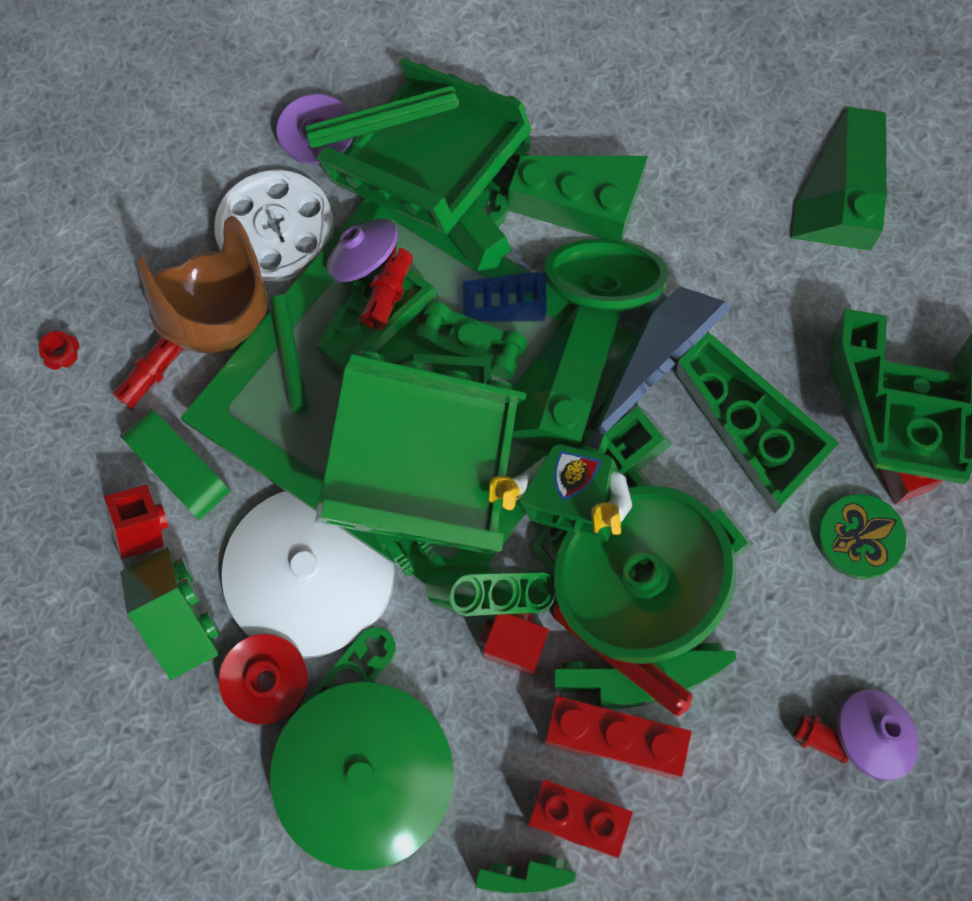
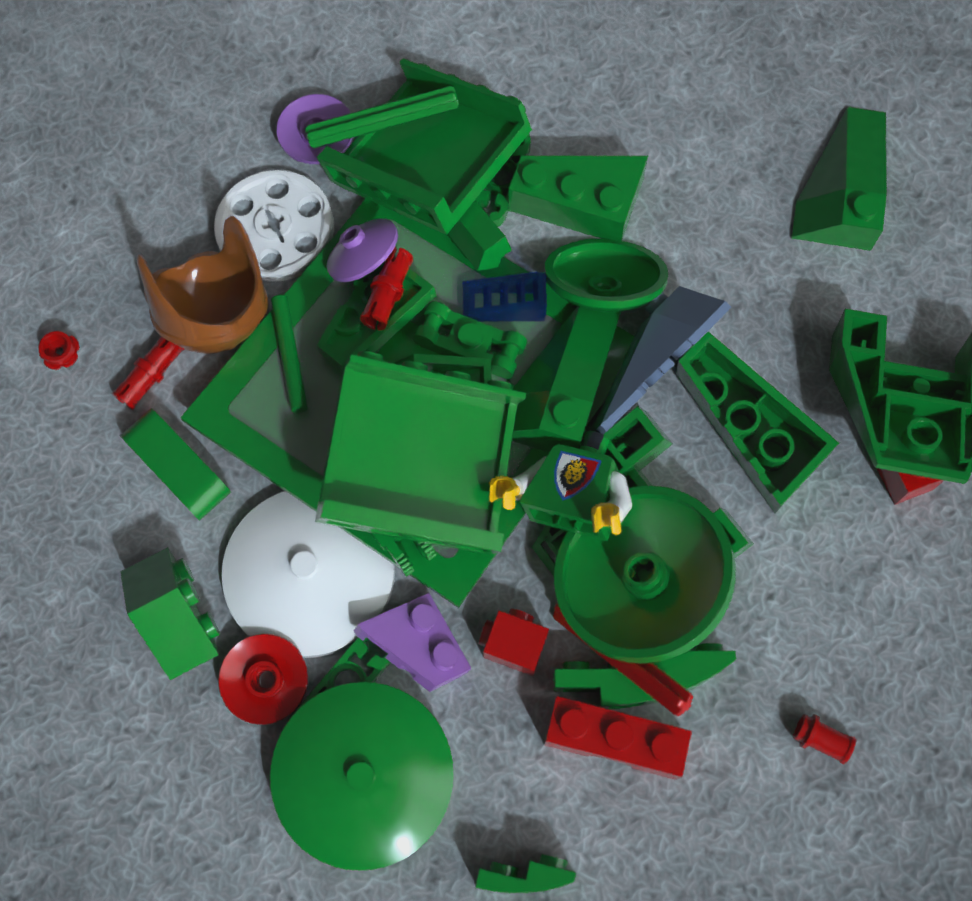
(135, 521): red brick -> none
(417, 642): none -> medium lavender wing
(490, 590): green beam -> none
(580, 819): red brick -> none
(861, 536): green tile -> none
(878, 735): medium lavender dish -> none

